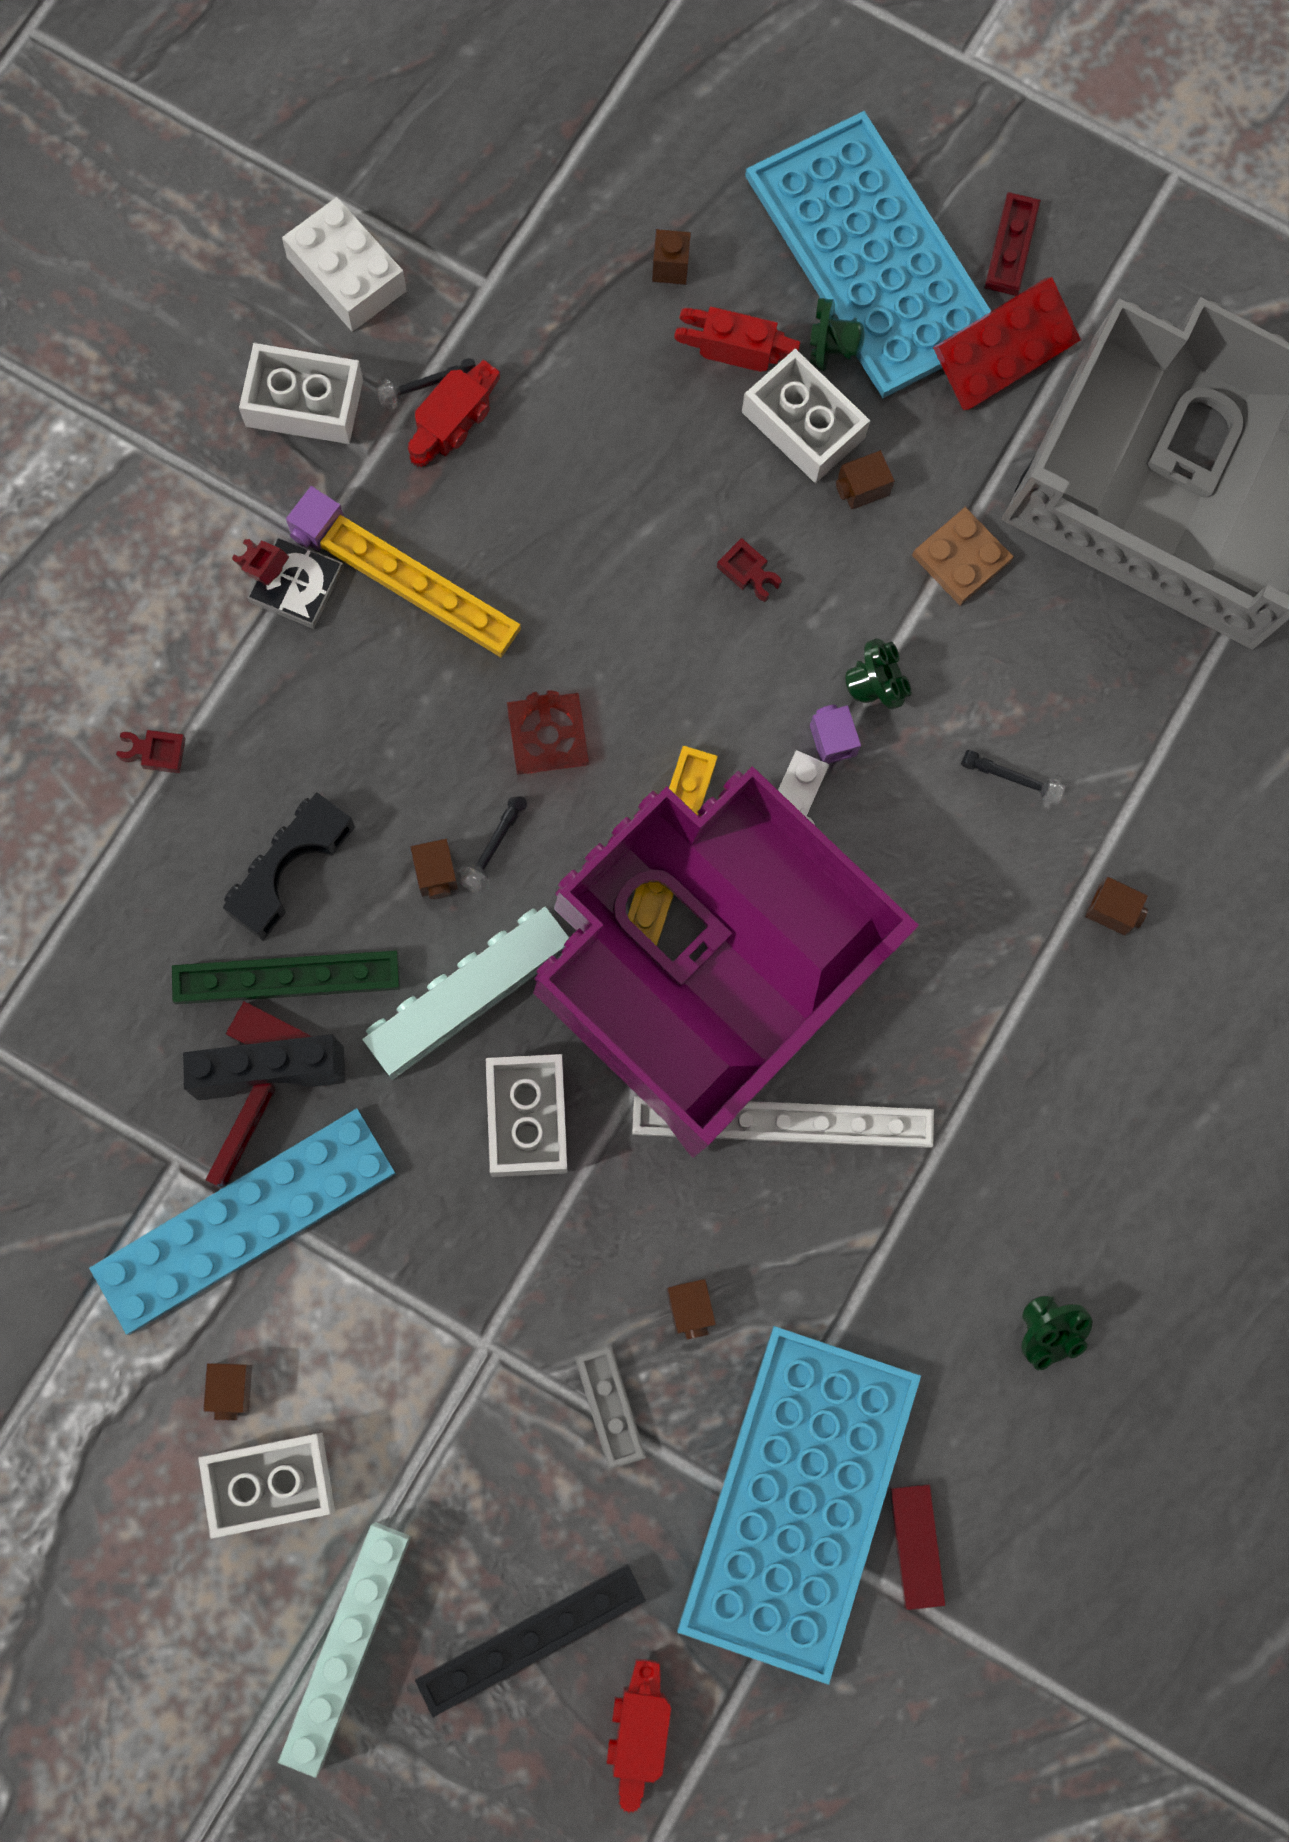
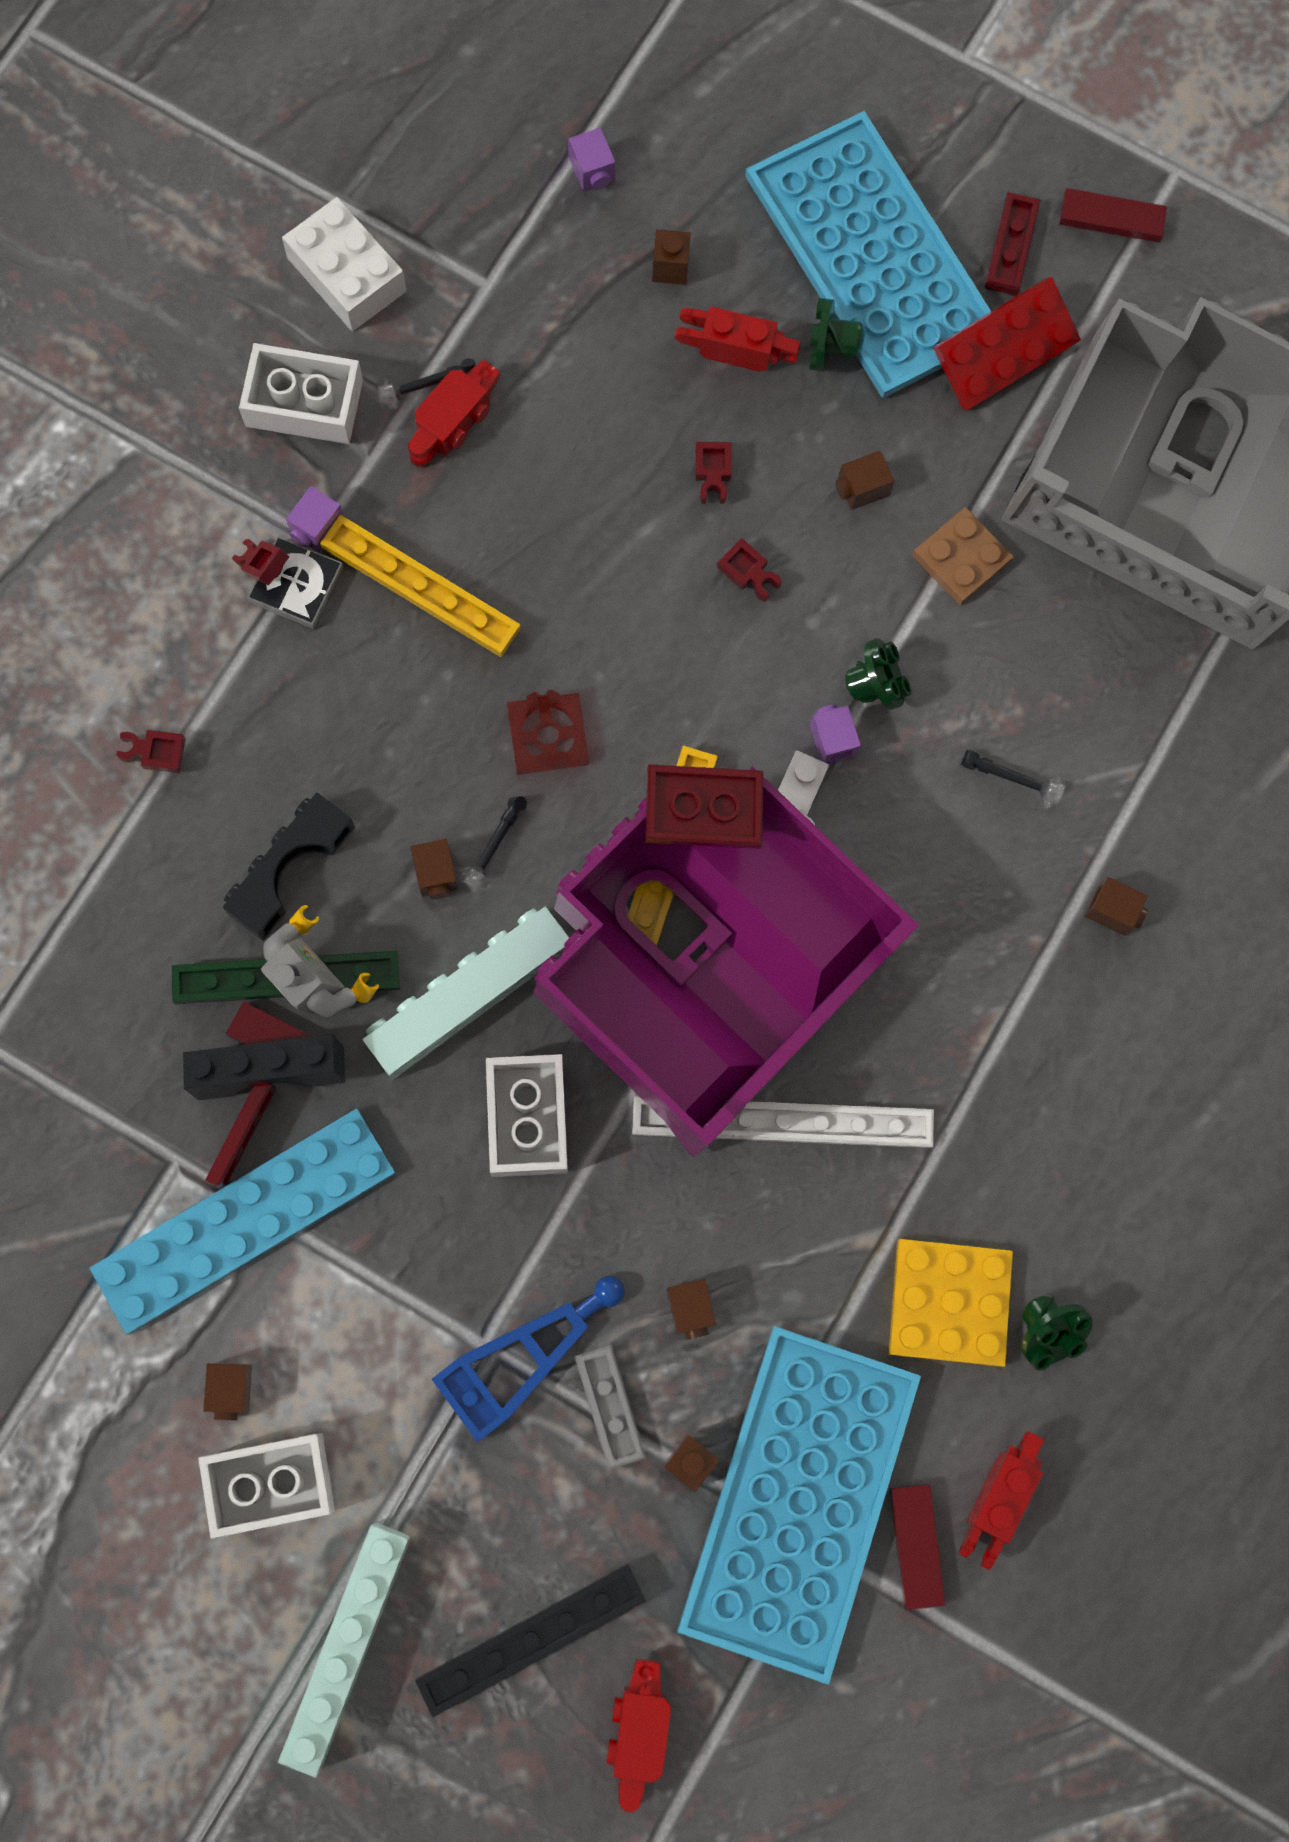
(304, 977): none -> light grey torso
(471, 1397): none -> blue plate
(591, 159): none -> medium lavender brick
(691, 1463): none -> reddish brown brick
(704, 806): none -> dark red tile
(713, 466): none -> dark red plate
(805, 415): white brick -> none
(950, 1302): none -> yellow plate
(1004, 1498): none -> red hinge
(1113, 215): none -> dark red tile

